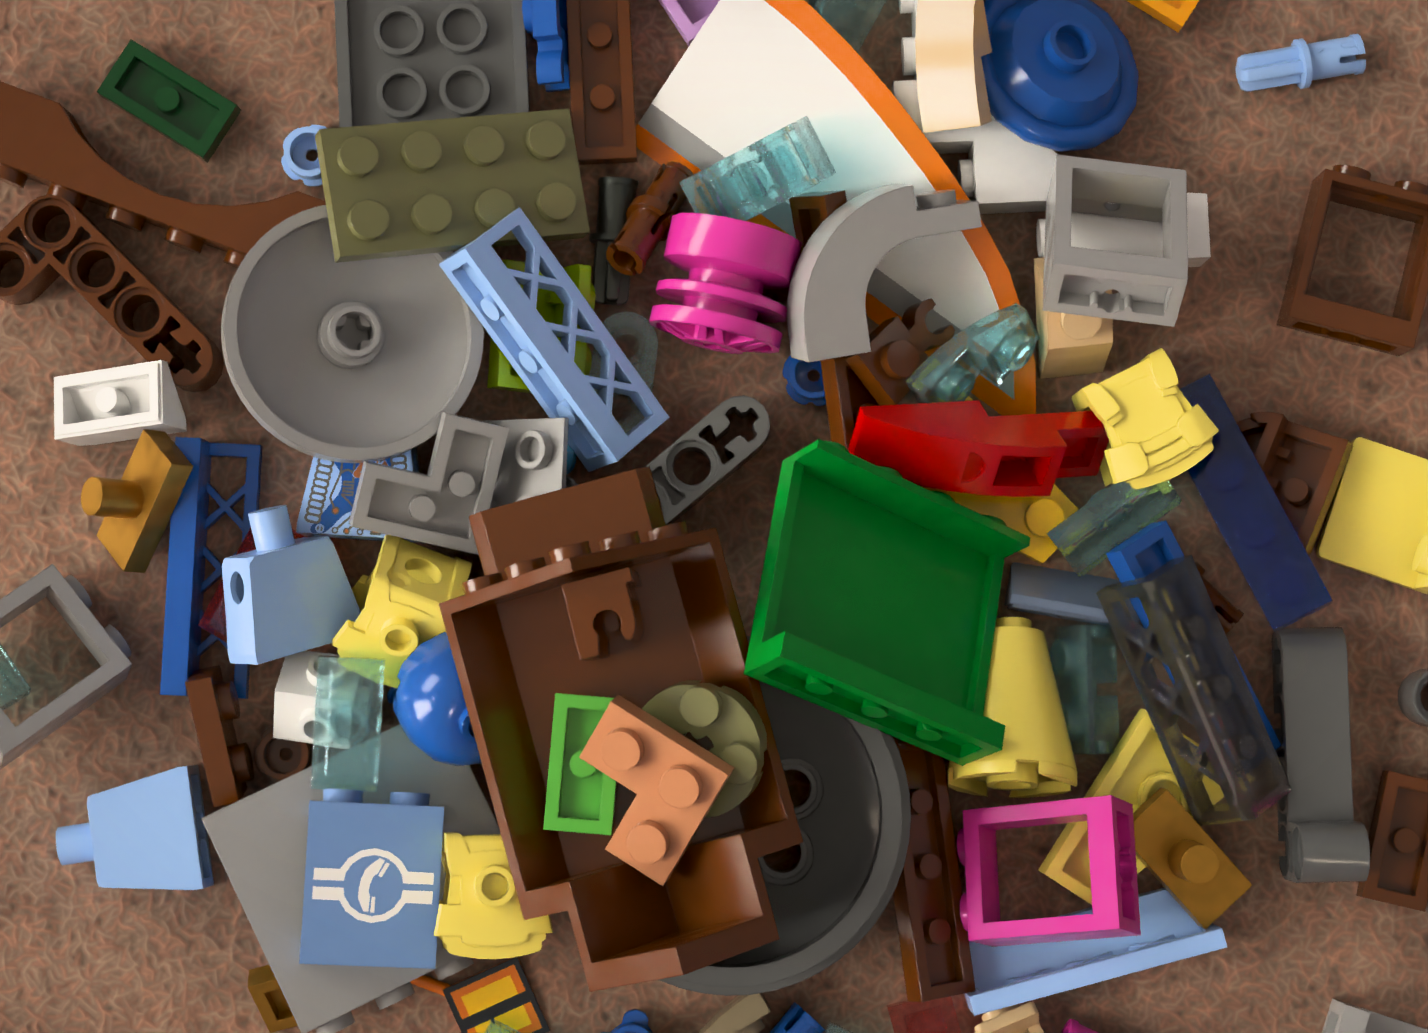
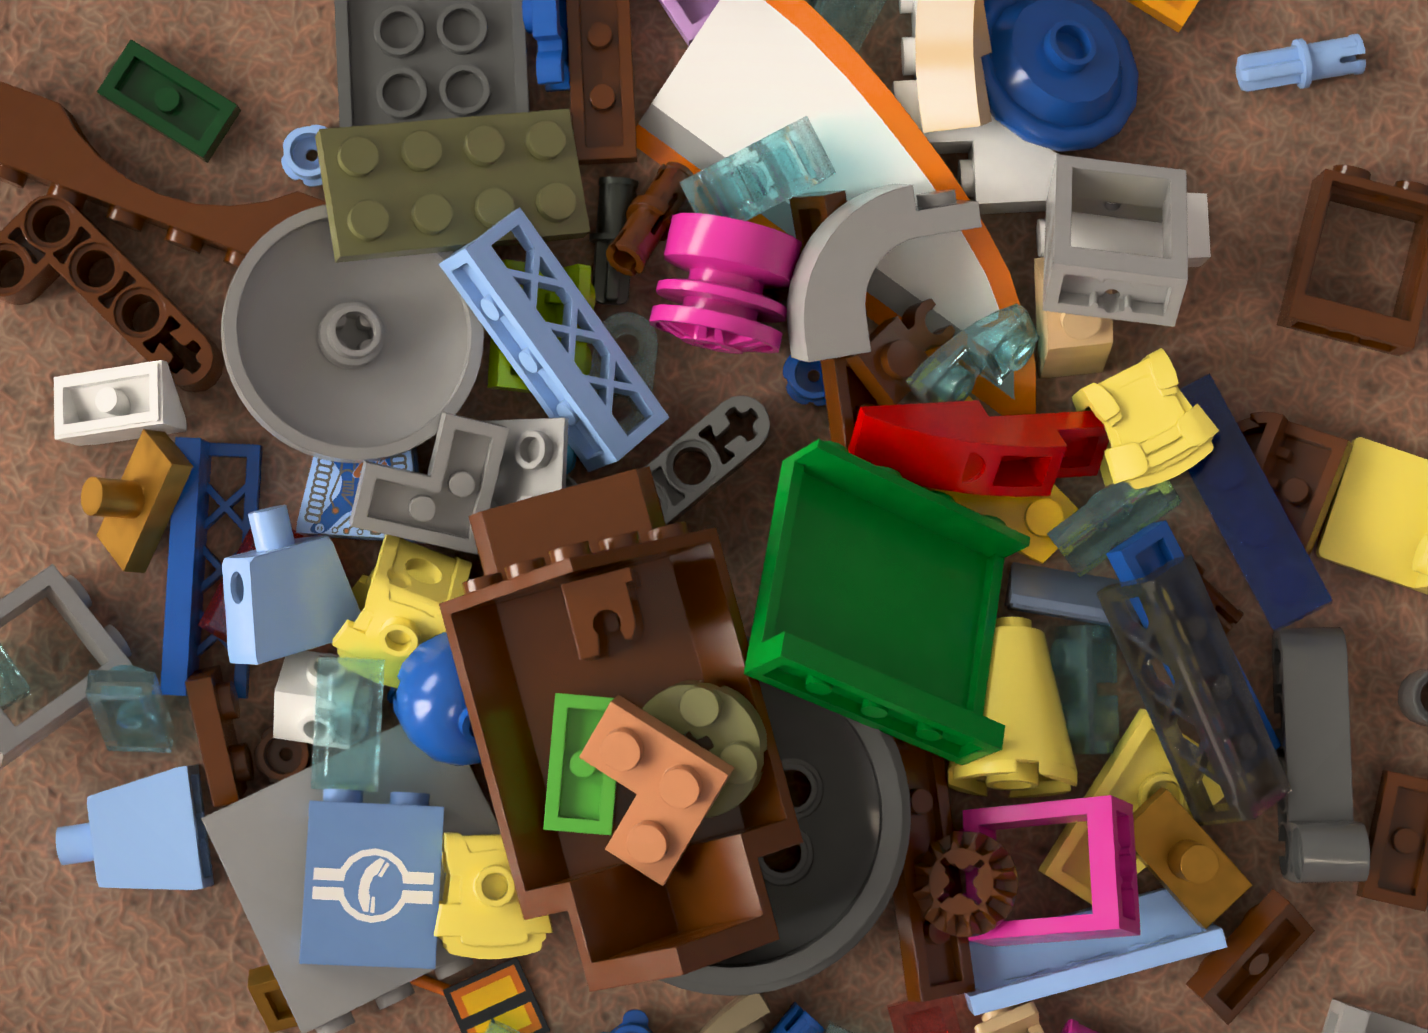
(130, 709): none -> clear light blue plate
(994, 884): none -> reddish brown gear
(1252, 956): none -> reddish brown plate

